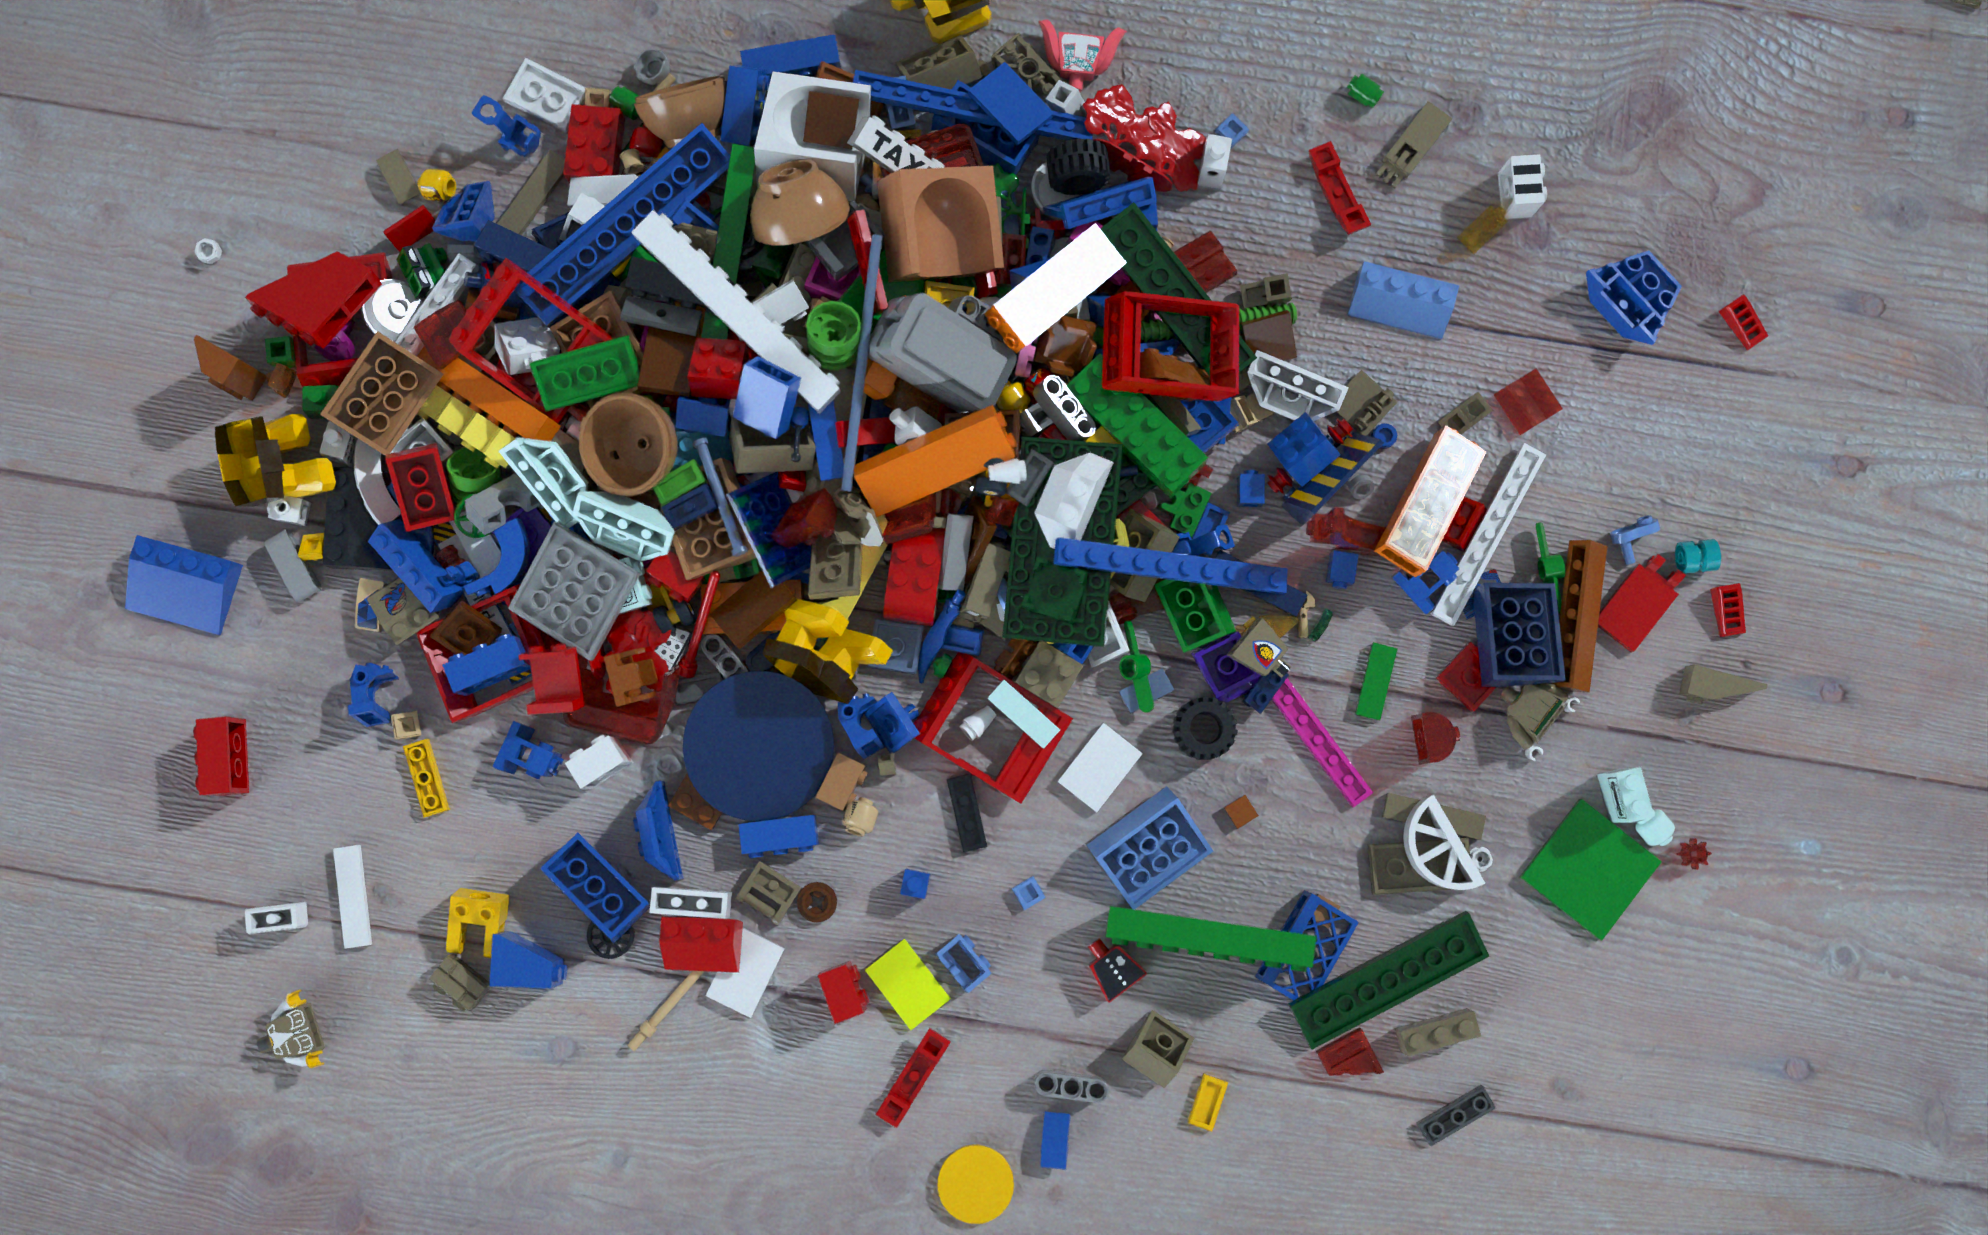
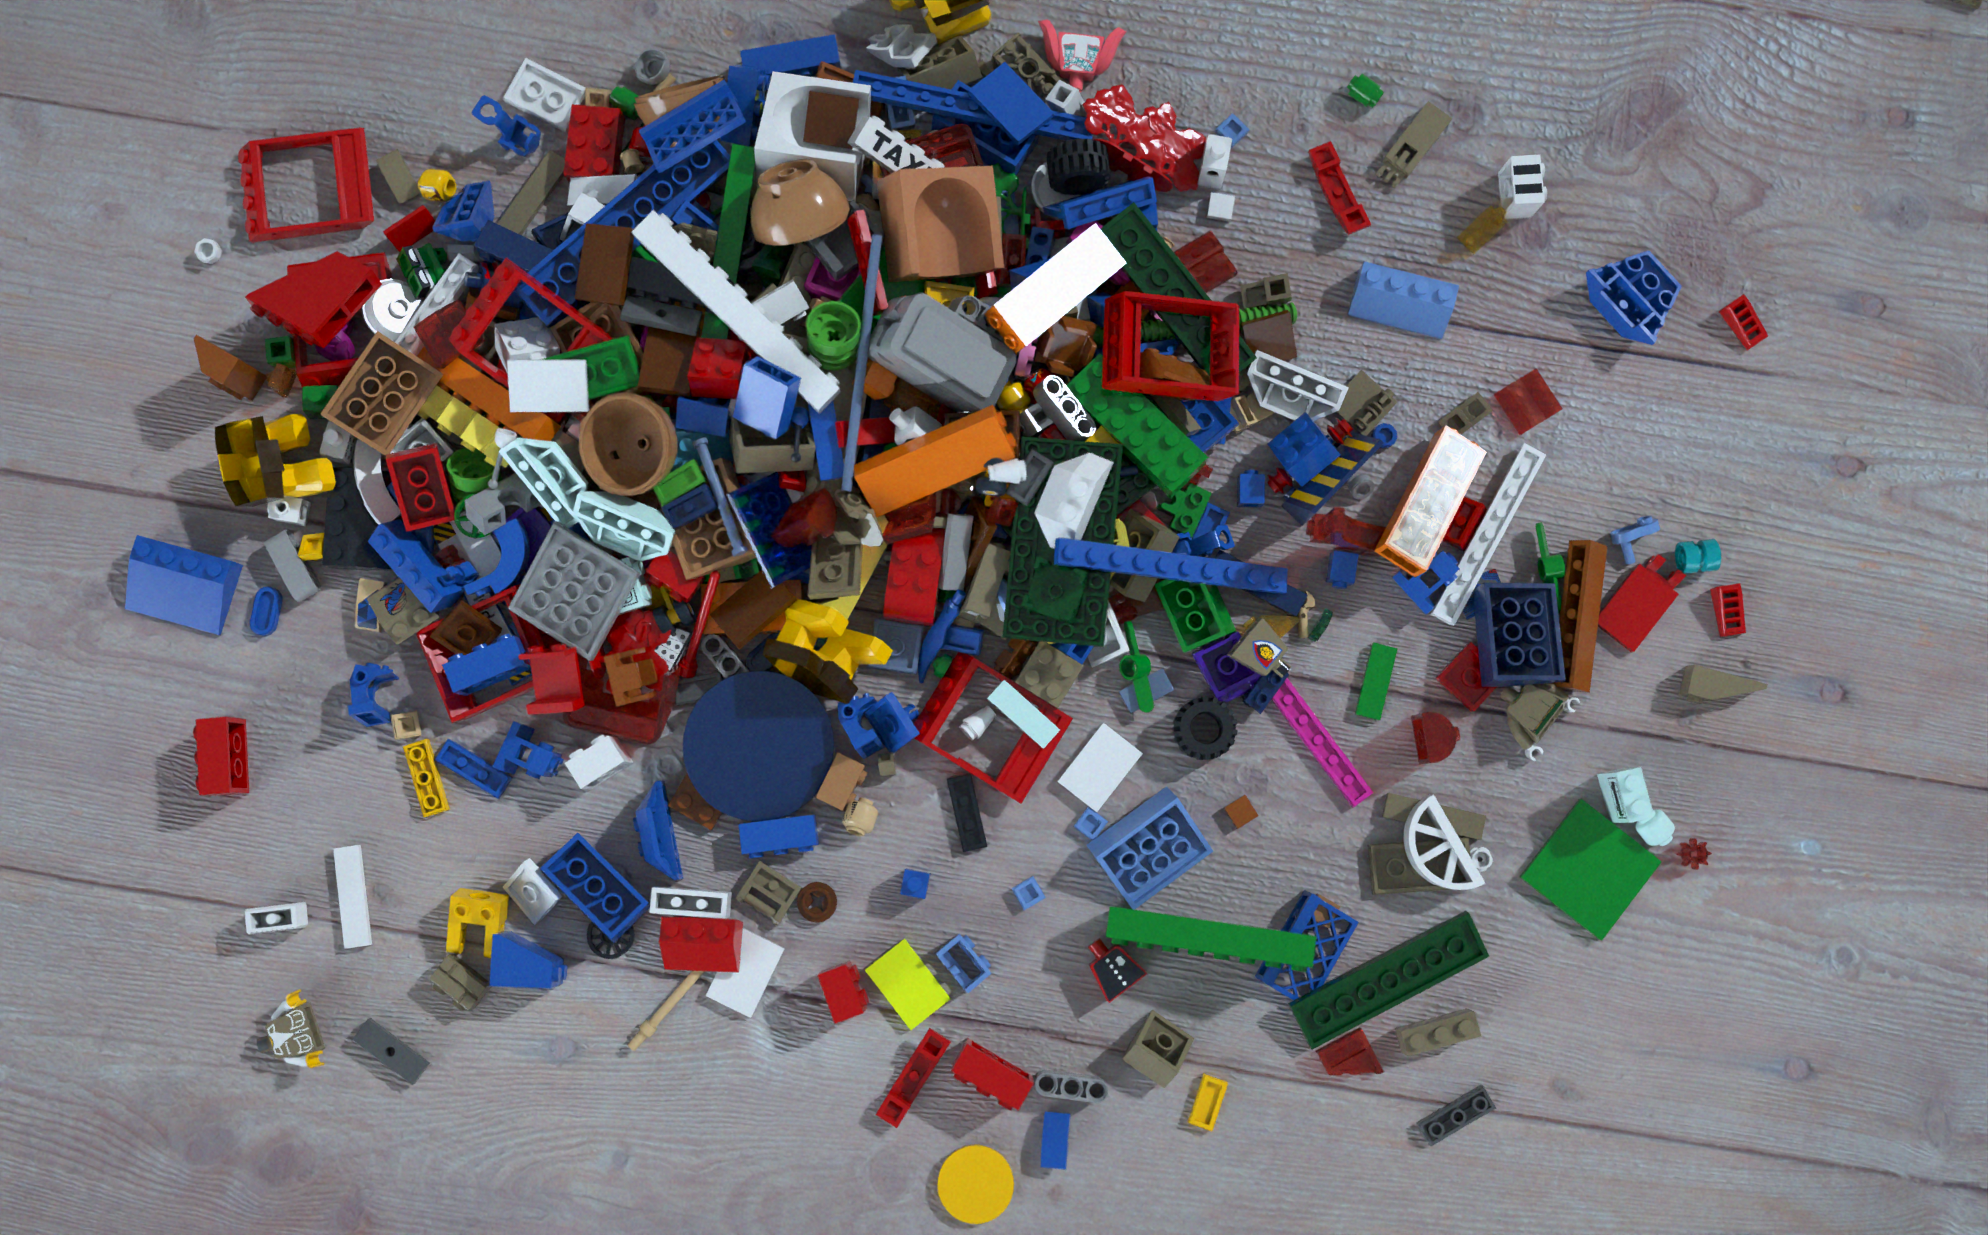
(266, 611): none -> blue tile
(351, 181): none -> red window
(378, 1042): none -> dark grey tile
(473, 768): none -> blue tile
(502, 438): none -> hinge
(532, 891): none -> white plate
(548, 385): none -> white tile
(604, 264): none -> reddish brown tile
(692, 115): none -> blue fence
(901, 46): none -> white plate
(992, 1075): none -> red brick
(1090, 823): none -> medium blue tile
(1220, 207): none -> white tile

